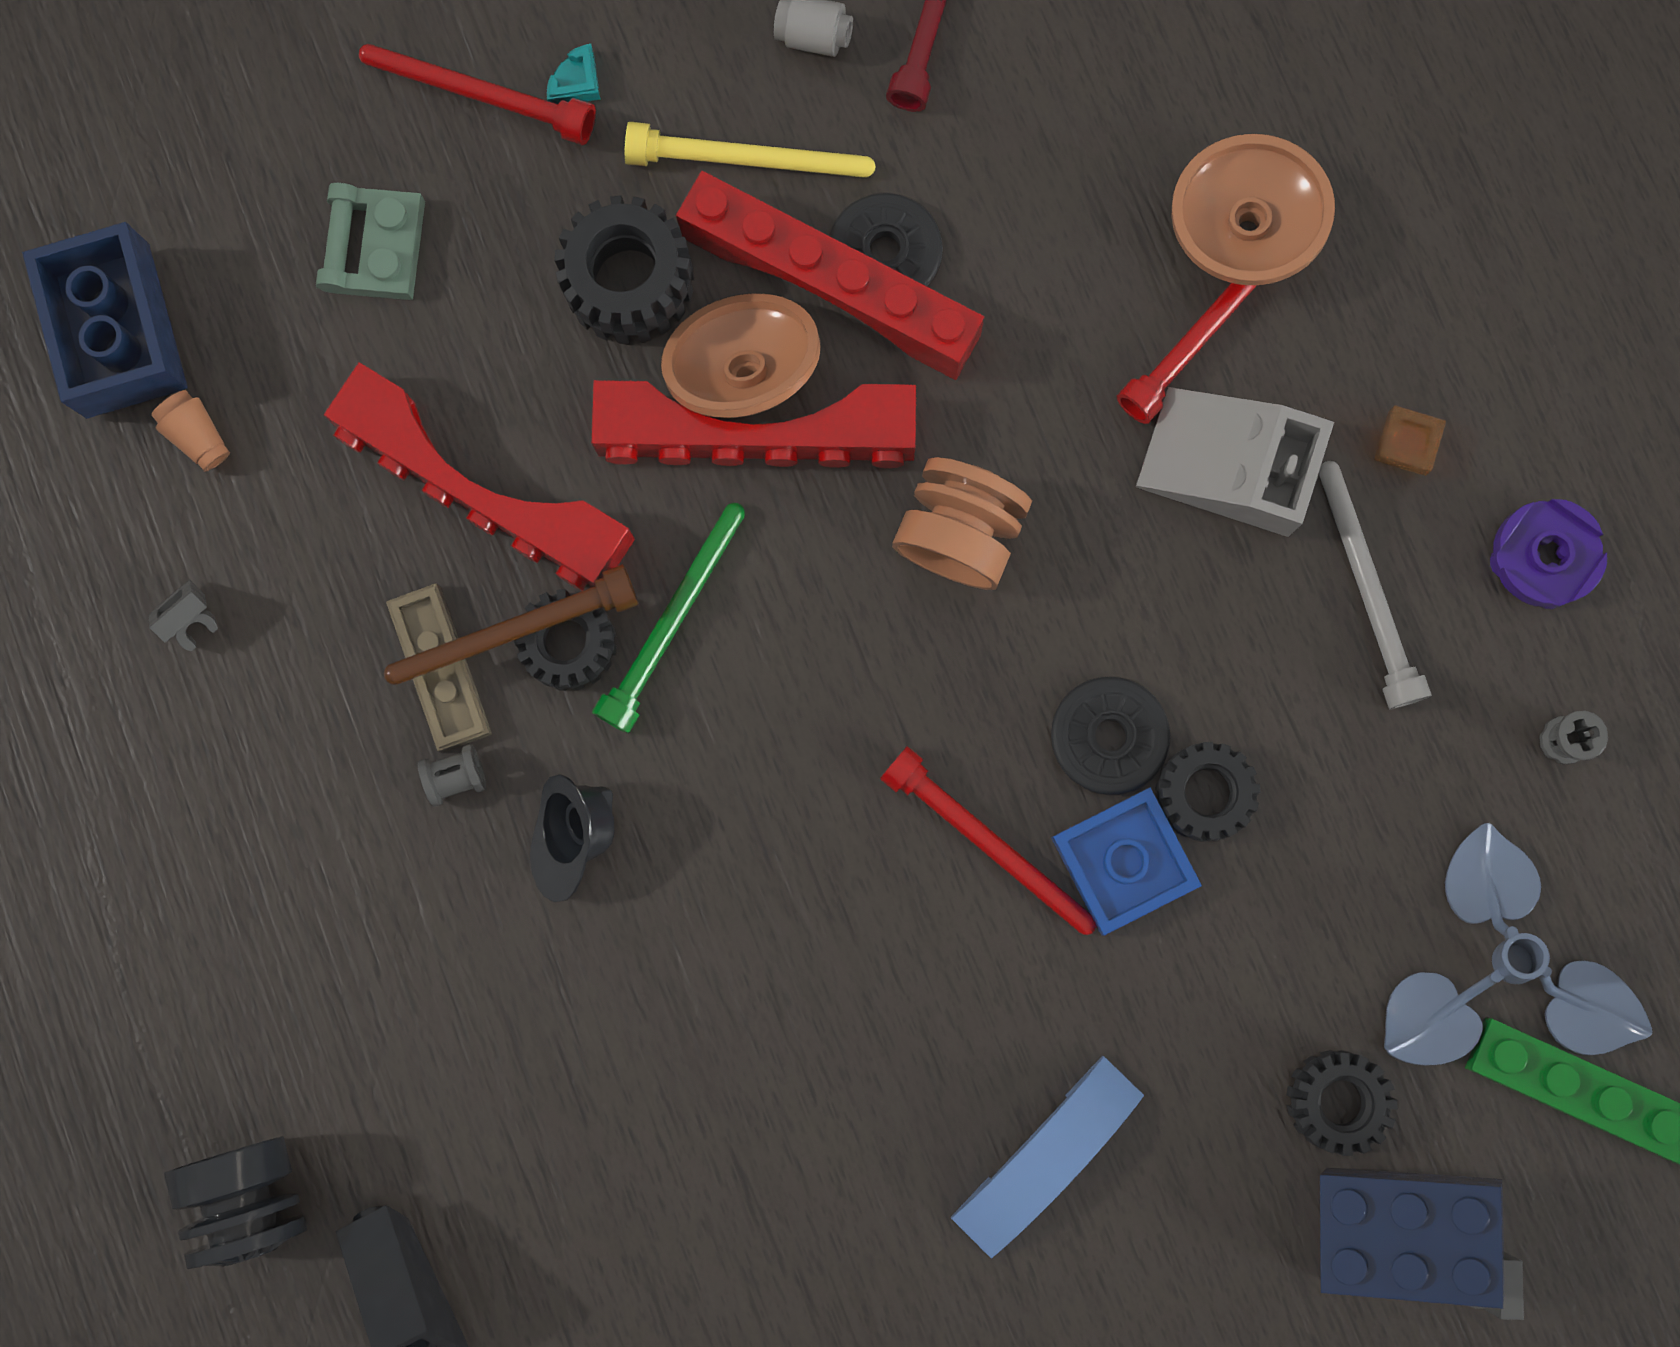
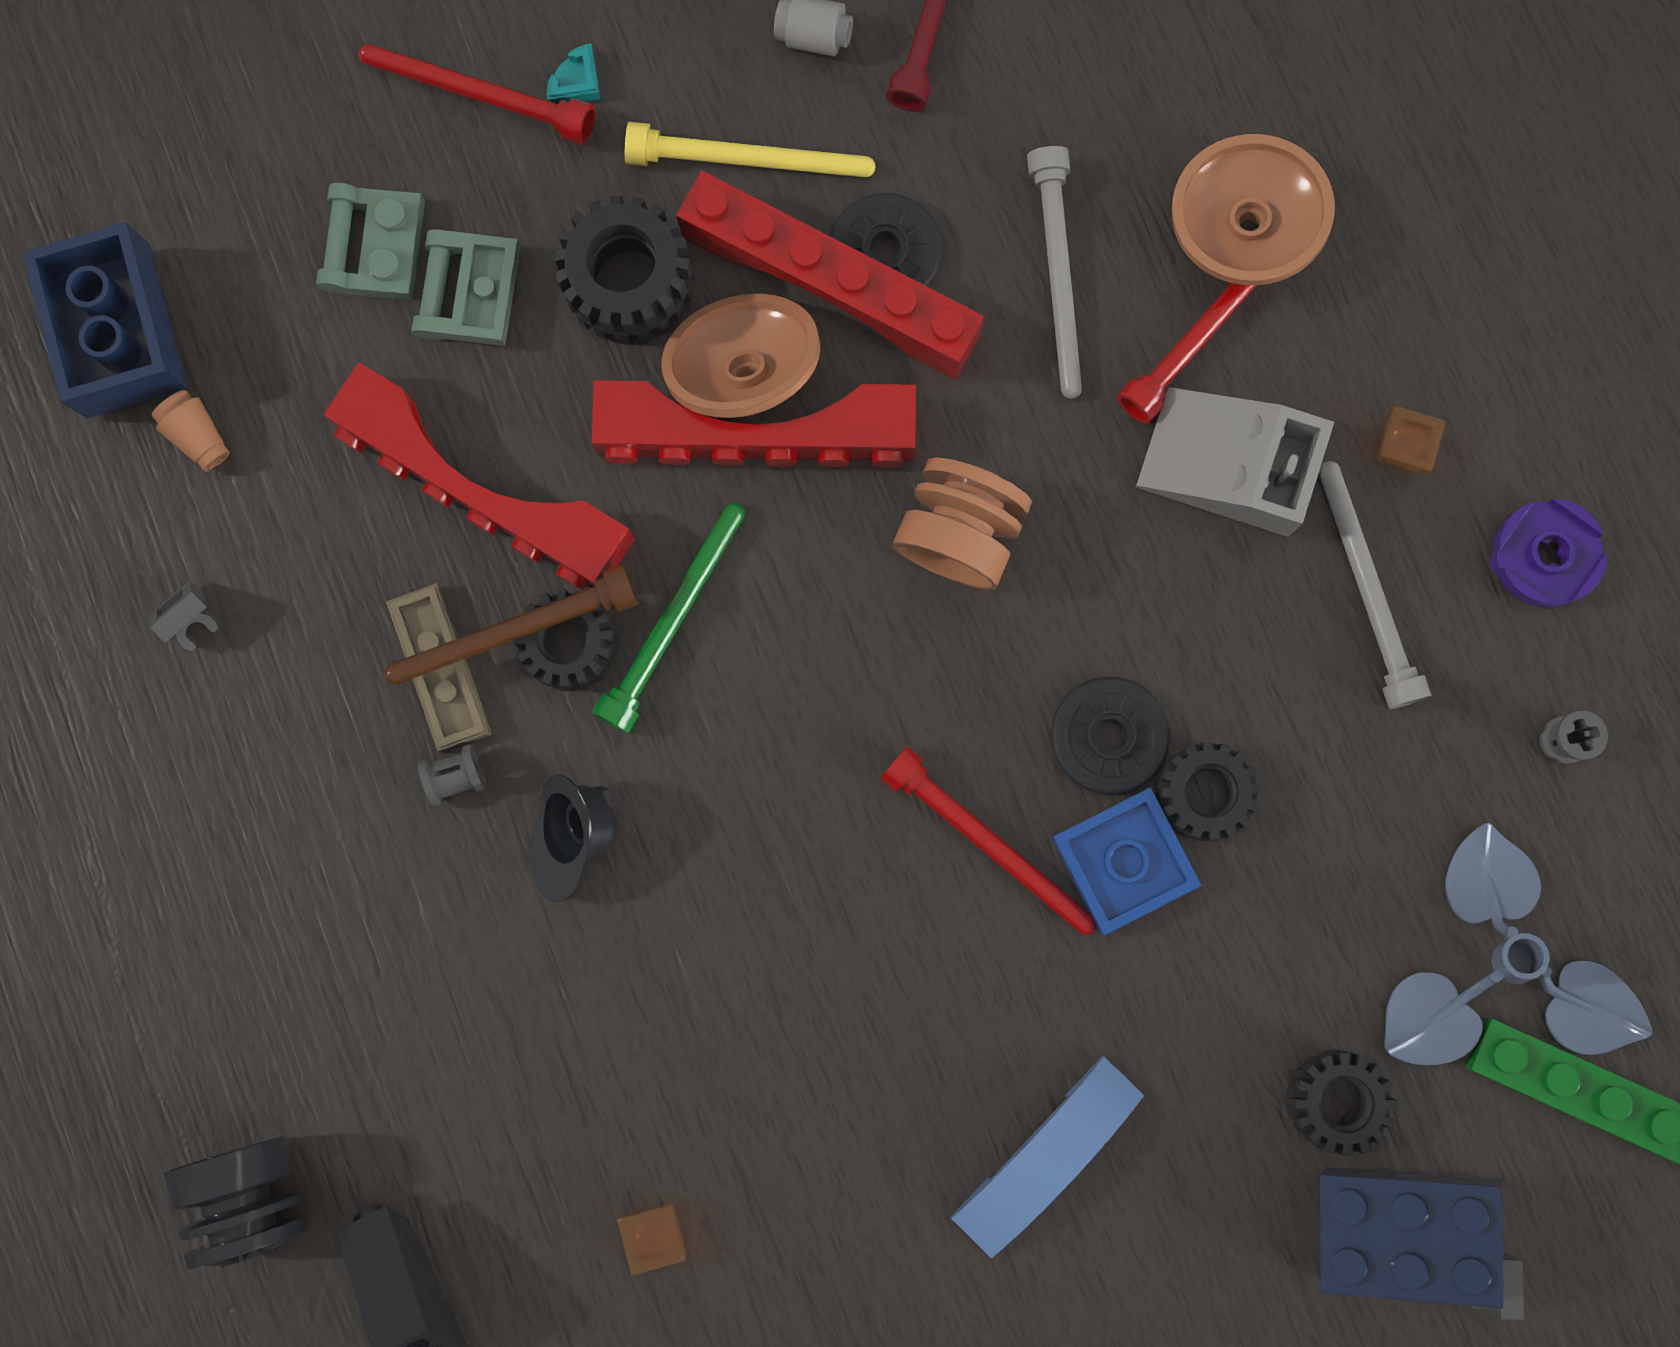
(482, 289): none -> sand green plate
(652, 1238): none -> clear orange plate
(1049, 170): none -> light grey piece

